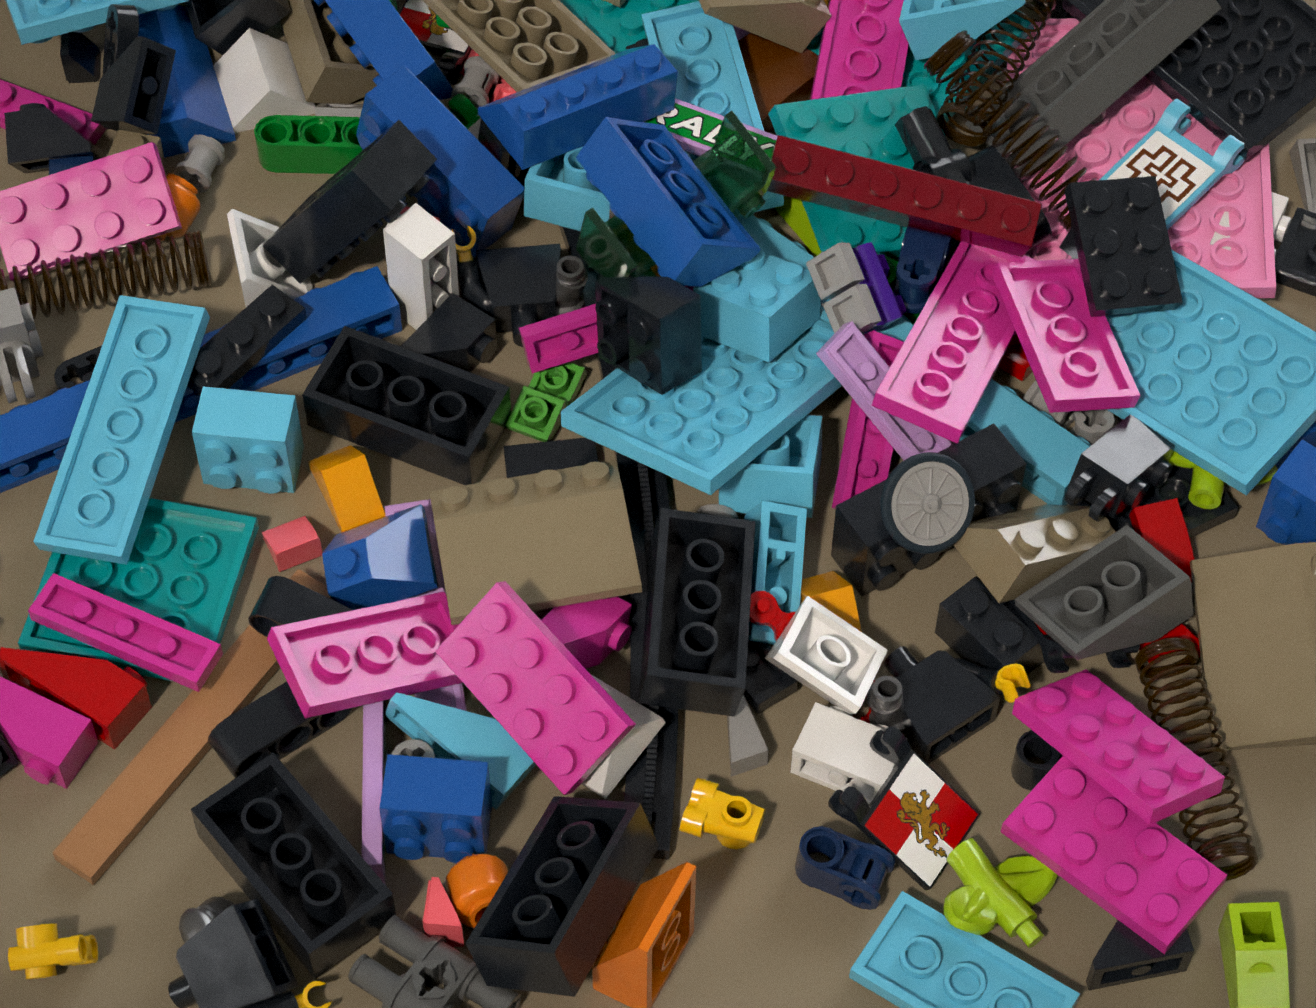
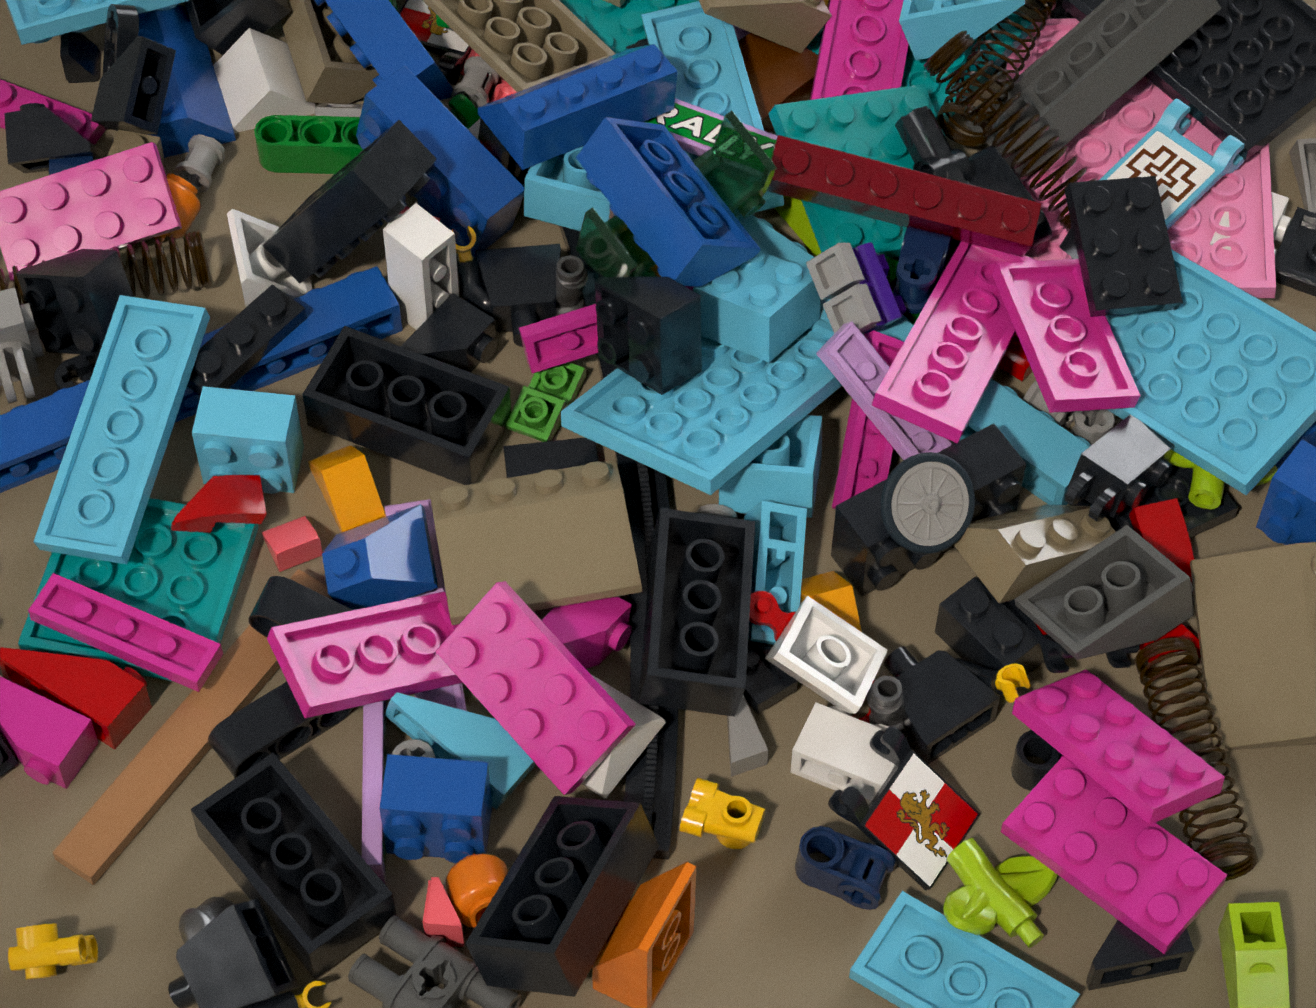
(74, 298): none -> black slope
(223, 500): none -> red slope

